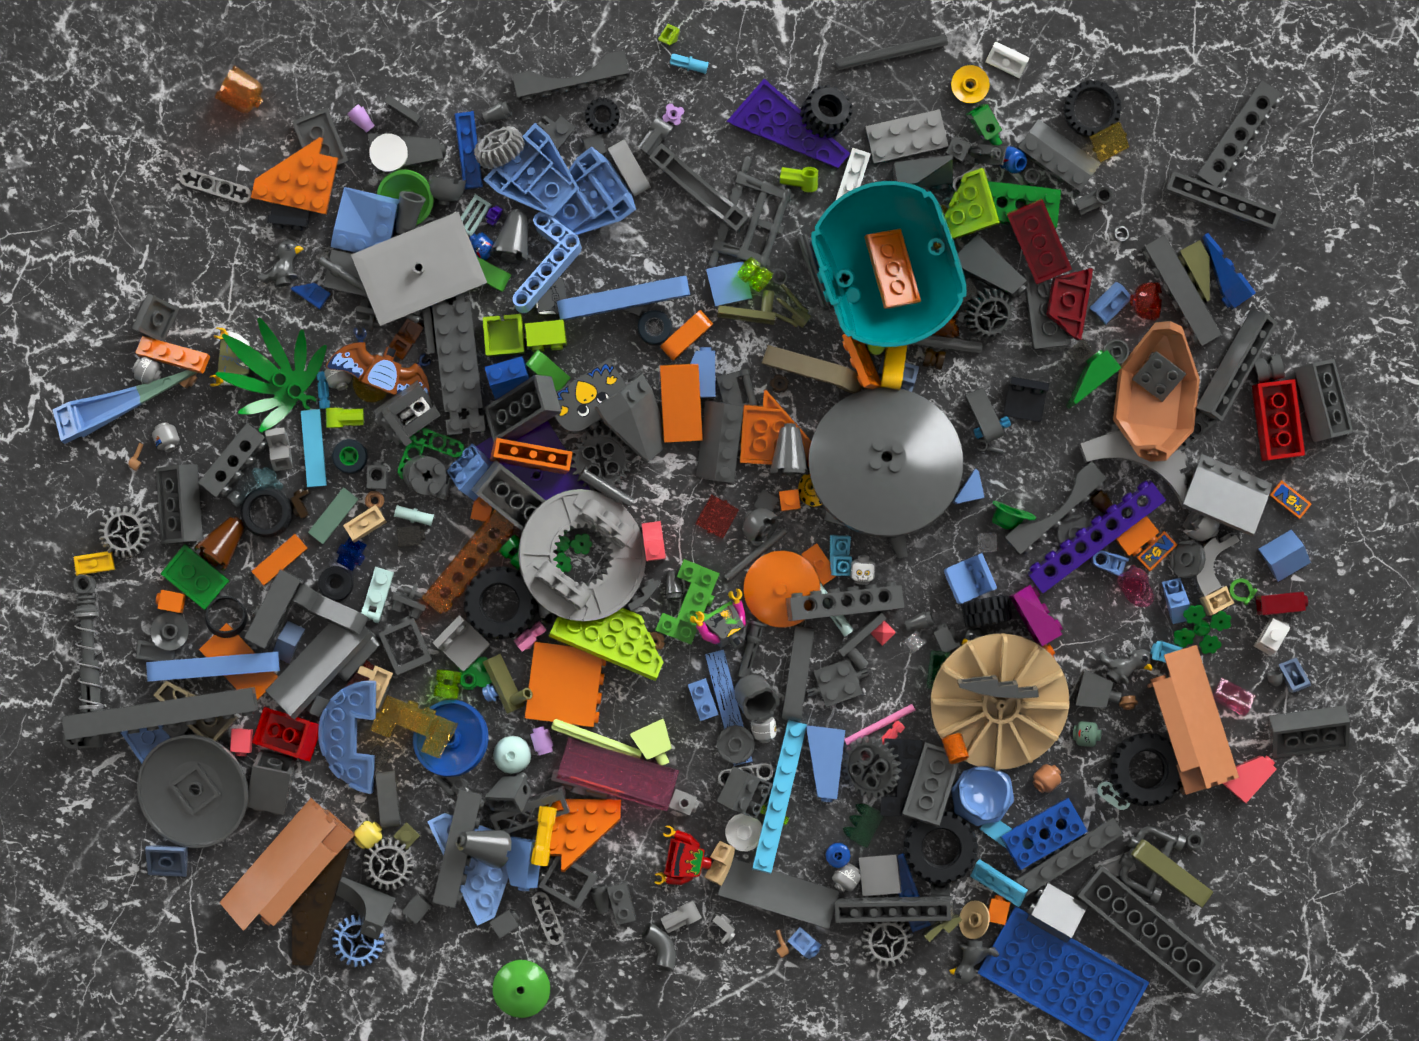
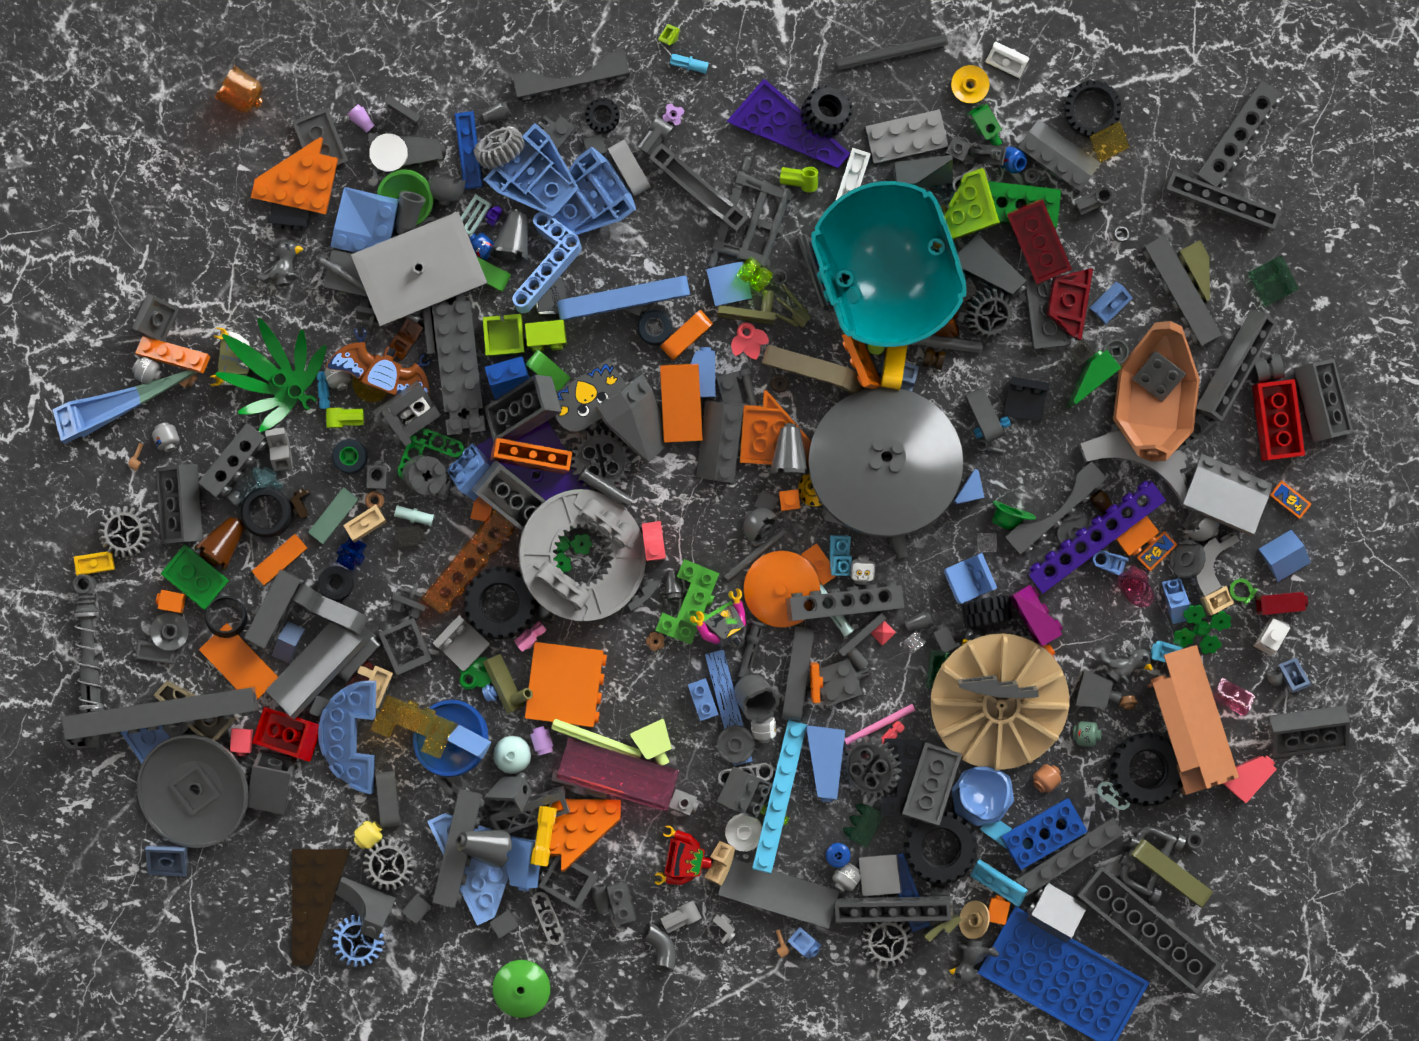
(212, 666): medium blue beam -> none
(215, 188): light grey beam -> none
(287, 866): nougat panel -> none
(312, 293): blue tile -> none
(313, 448): medium azure tile -> none
(377, 593): light aqua plate -> none
(407, 835): olive plate -> none
(447, 691): clear neon green wheel -> none
(469, 741): none -> medium blue slope
(507, 551): green wheel -> none
(614, 638): lime plate -> none
(717, 516): clear red piece -> none
(749, 344): none -> coral plate
(816, 682): none -> orange plate
(892, 268): orange tile -> none
(955, 748): orange piece -> none
(1147, 301): clear red cylinder -> none
(1232, 285): blue wedge -> none
(1273, 280): none -> clear green hinge

